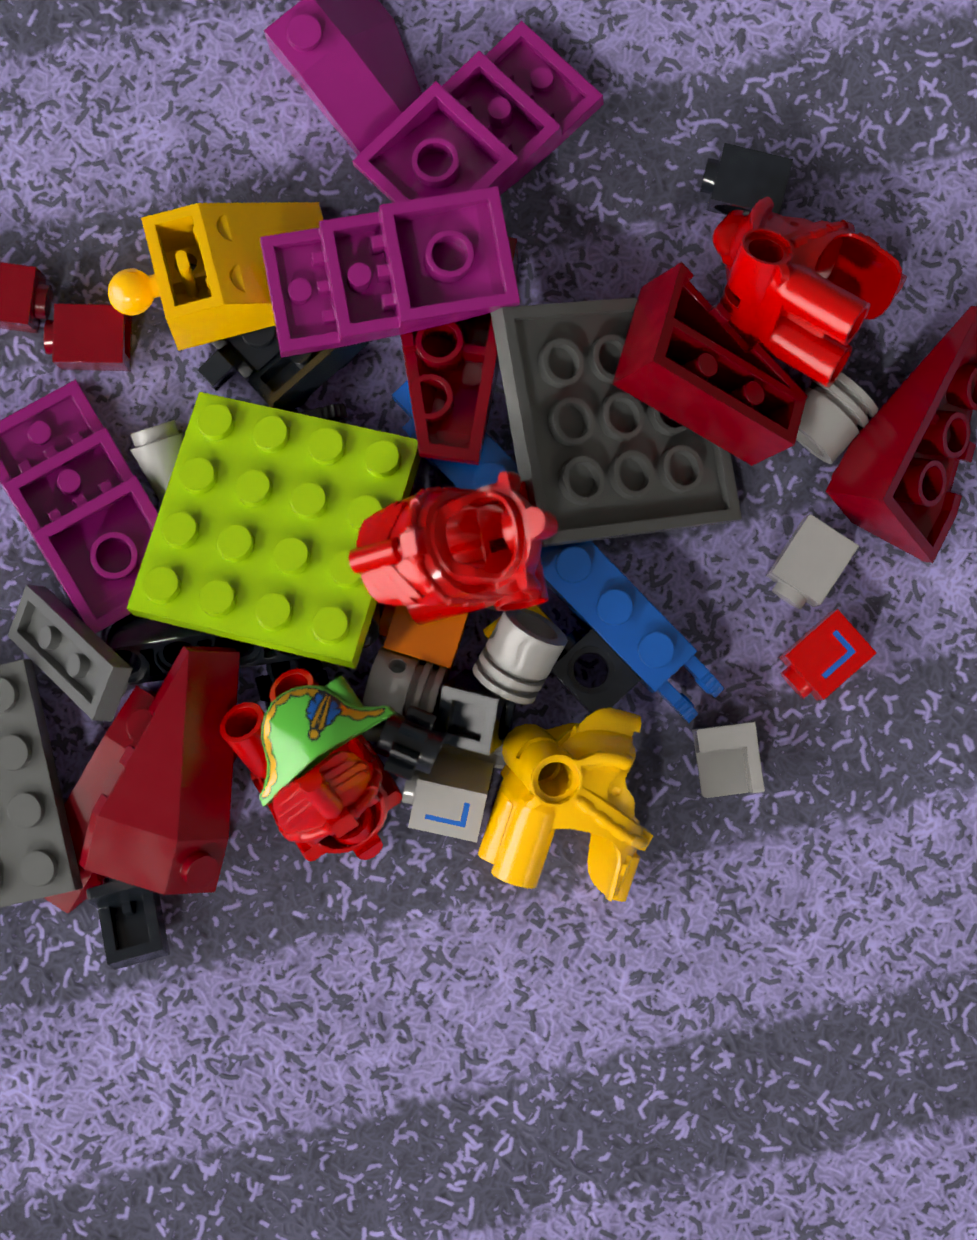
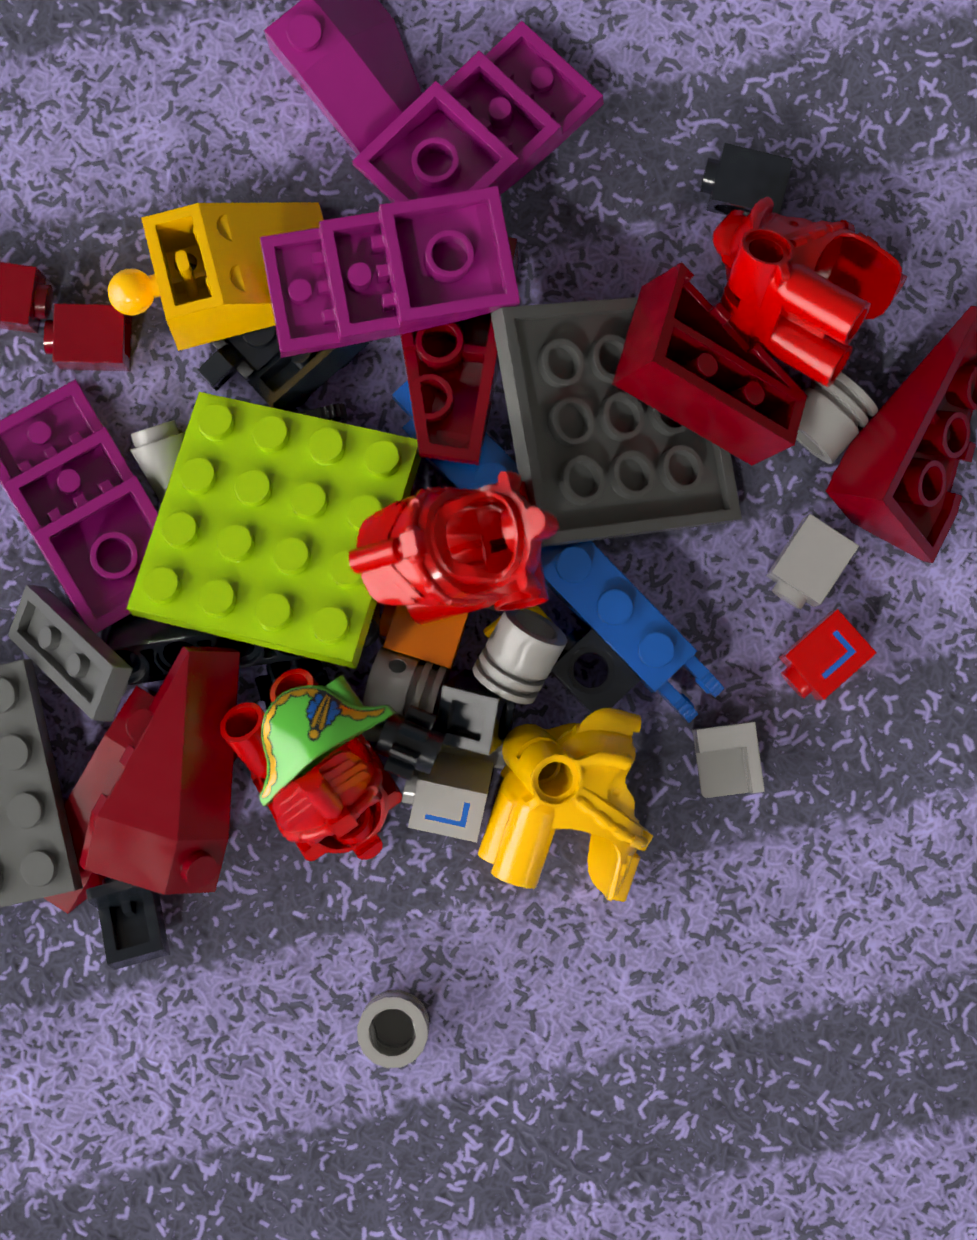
(393, 1029): none -> light grey piece

